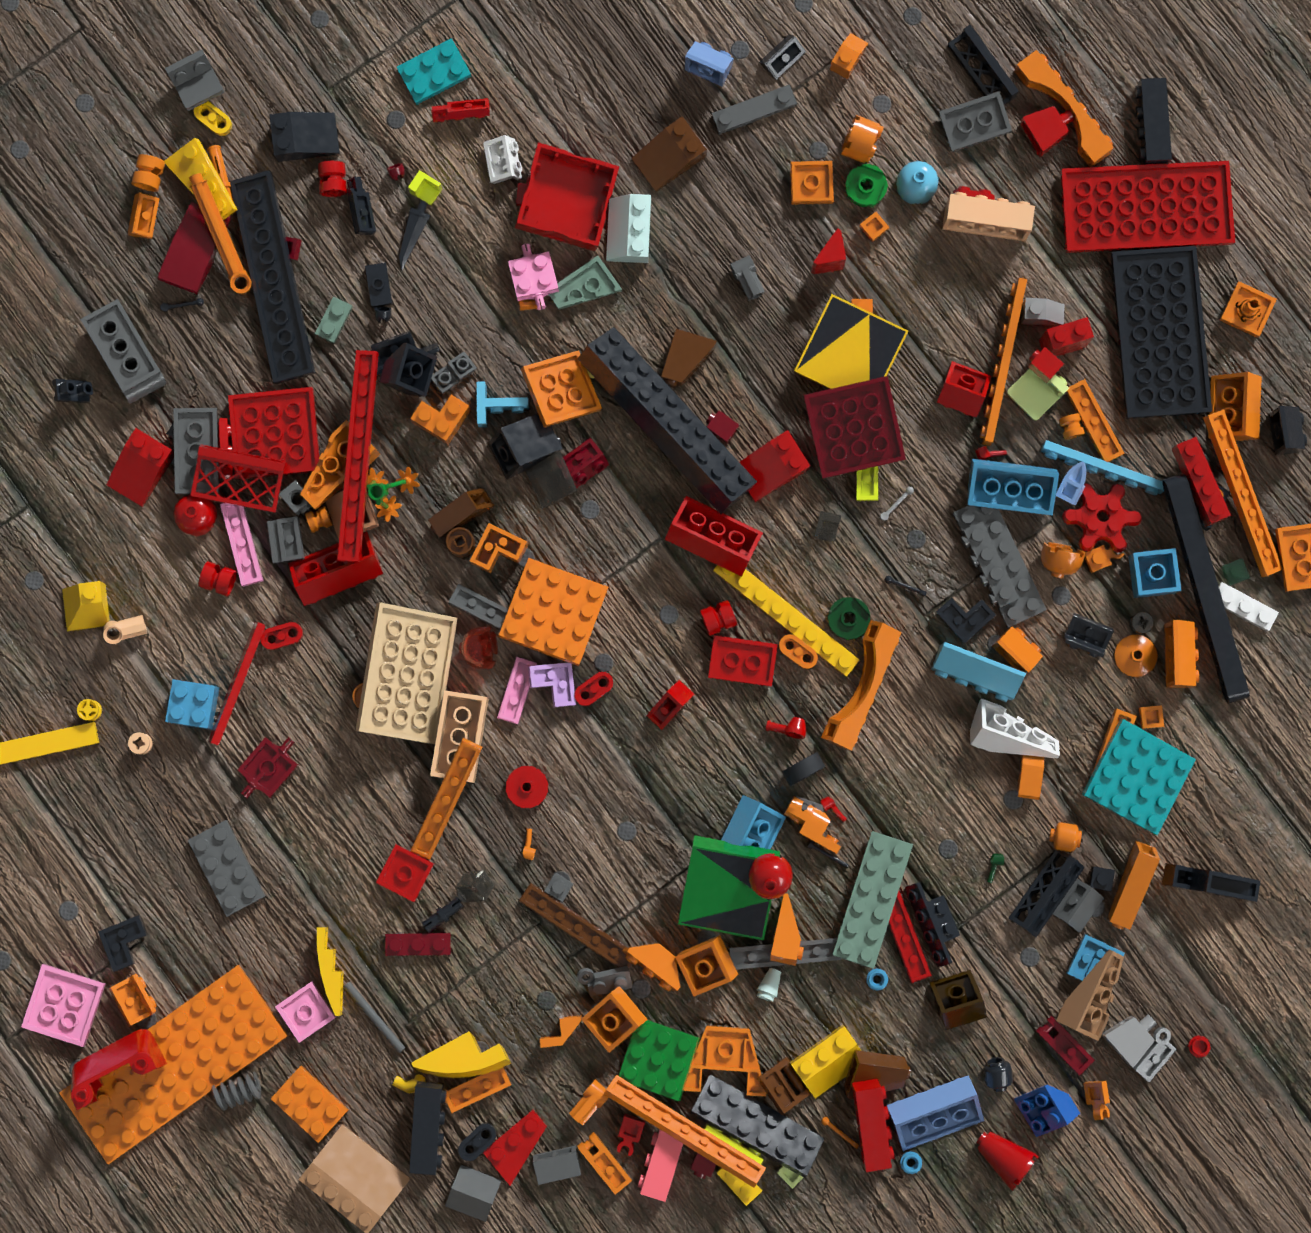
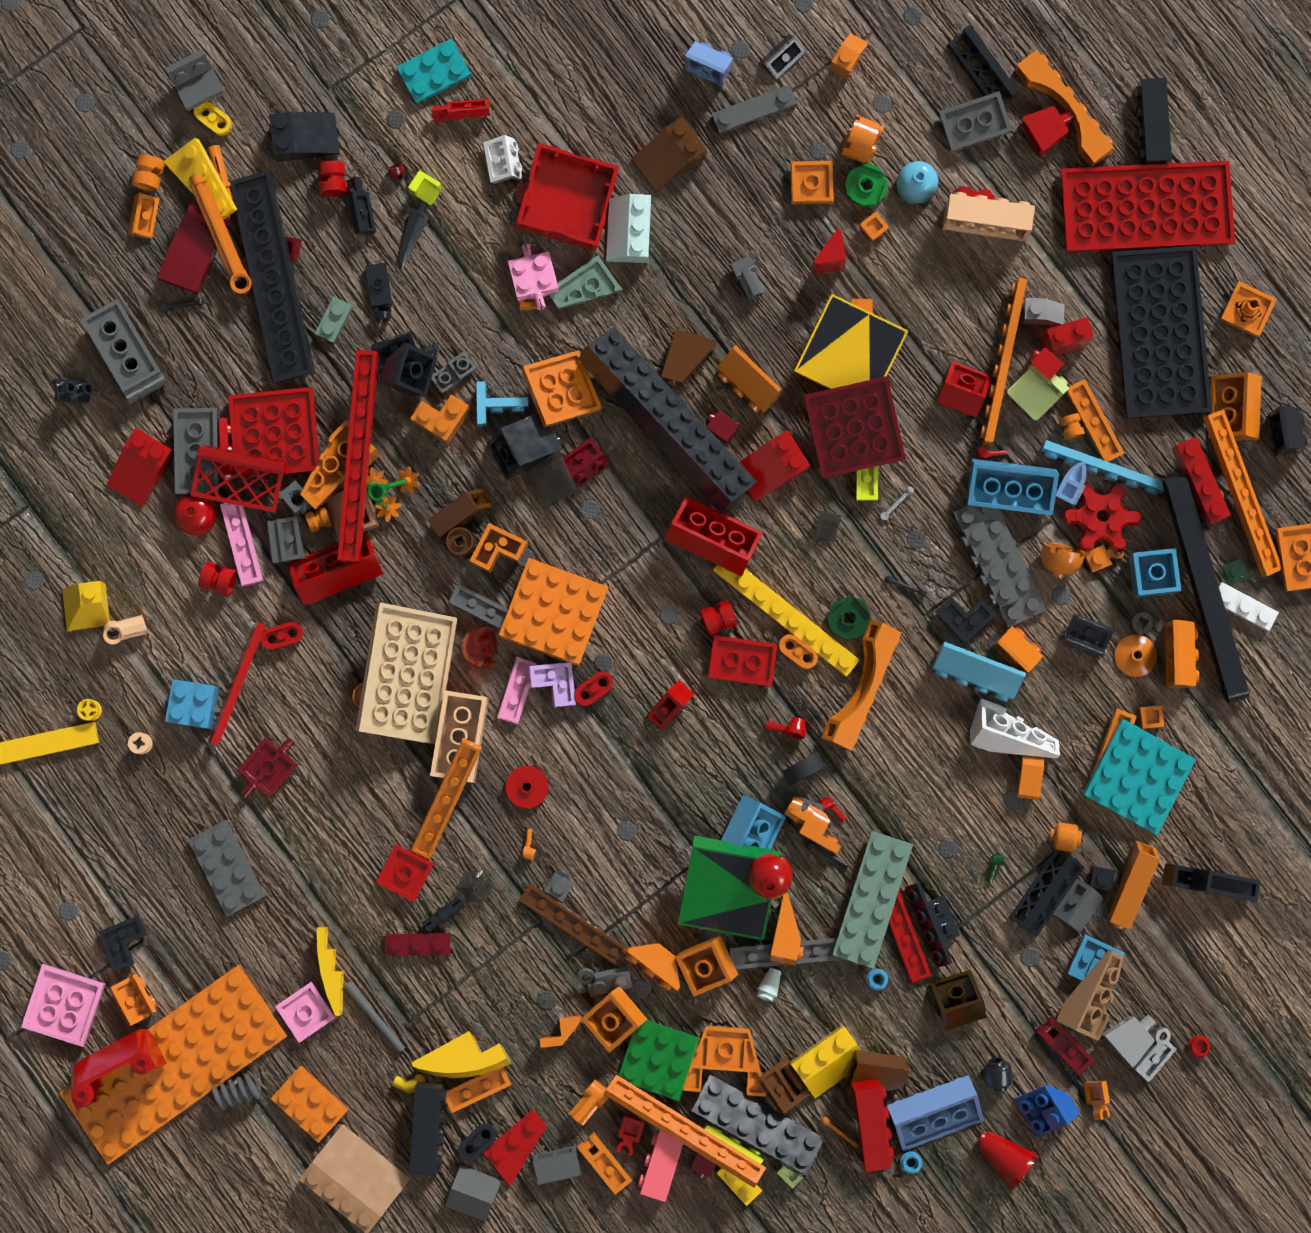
(748, 380): none -> orange slope

